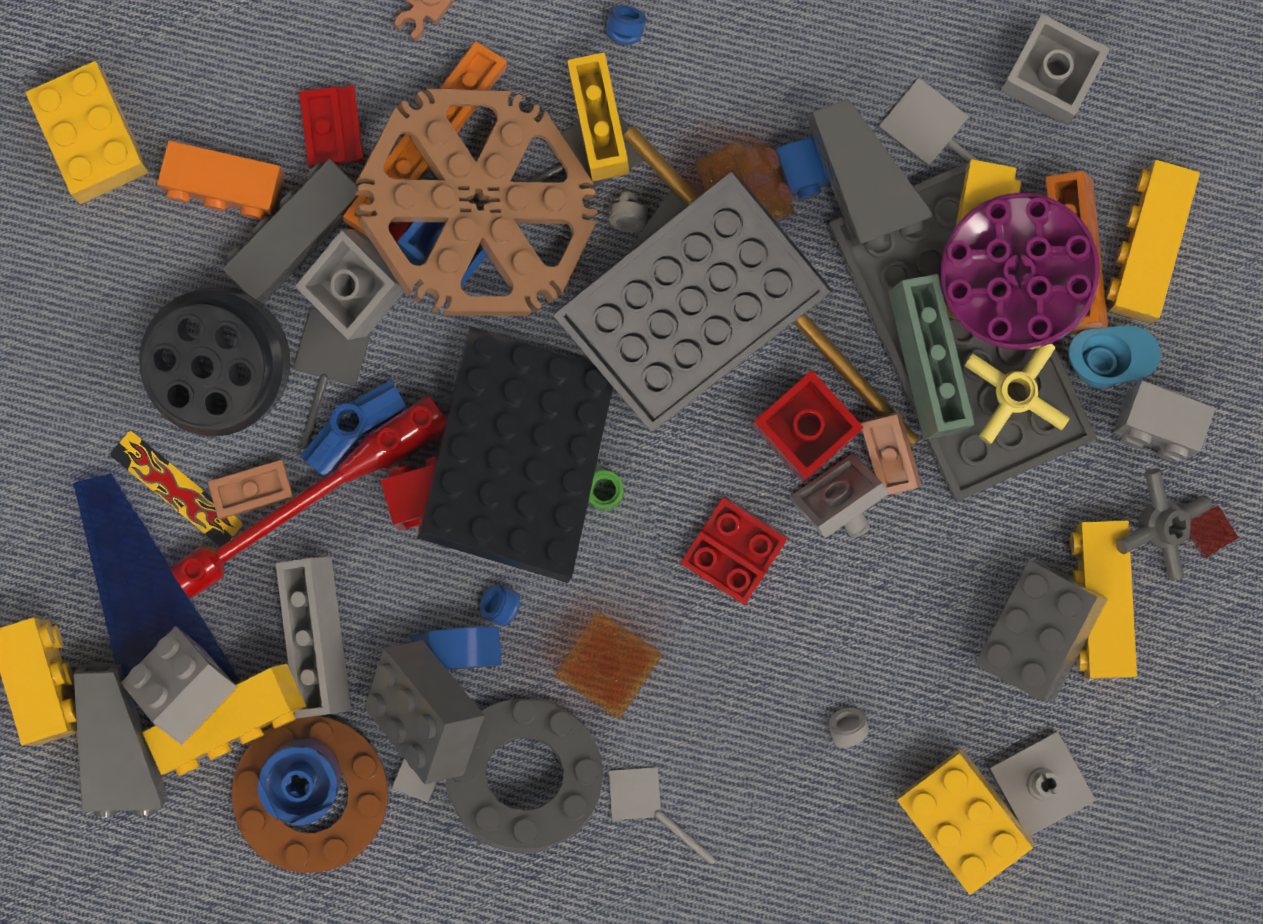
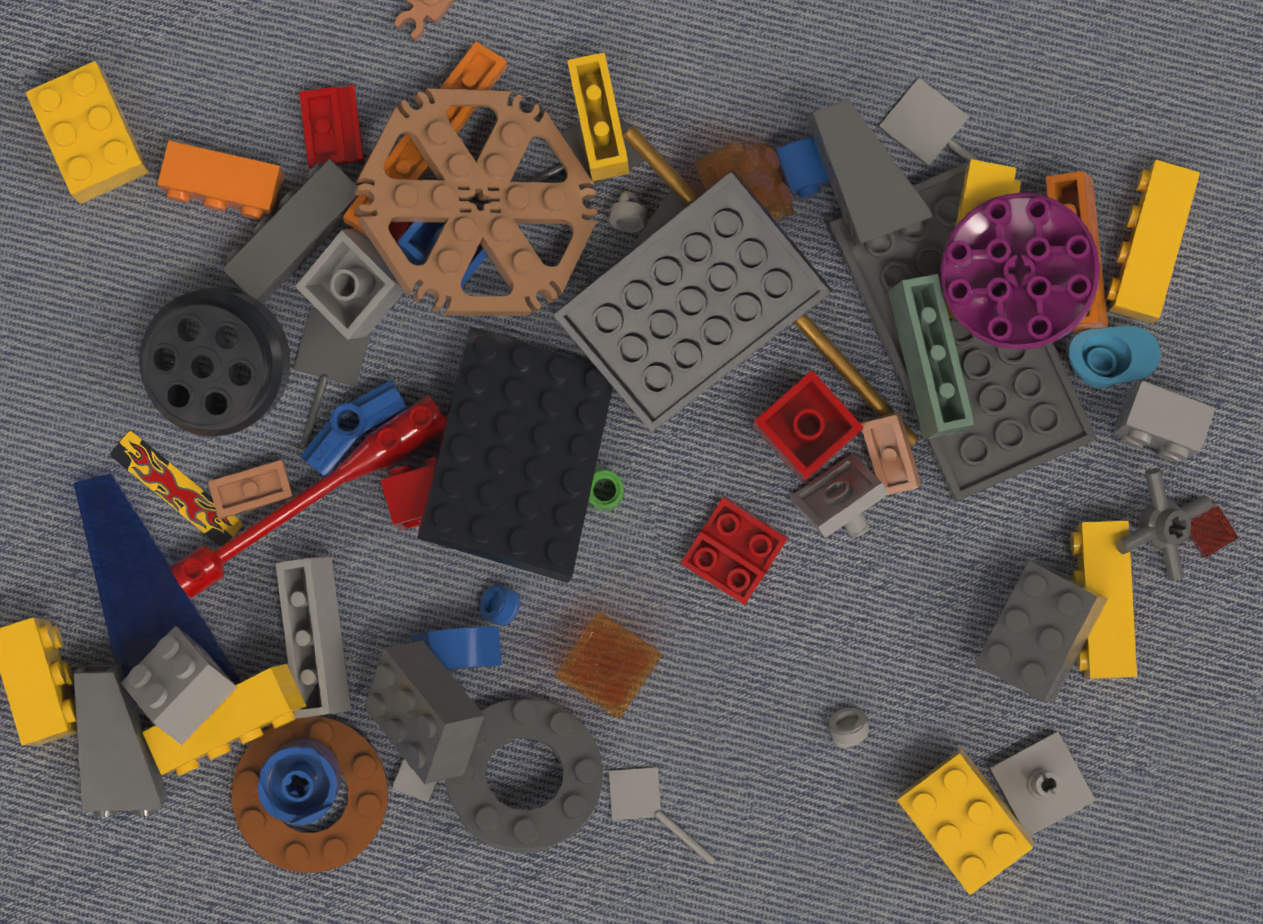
(625, 24): blue tile -> none
(1006, 404): light yellow bar -> none
(1055, 69): light grey brick -> none

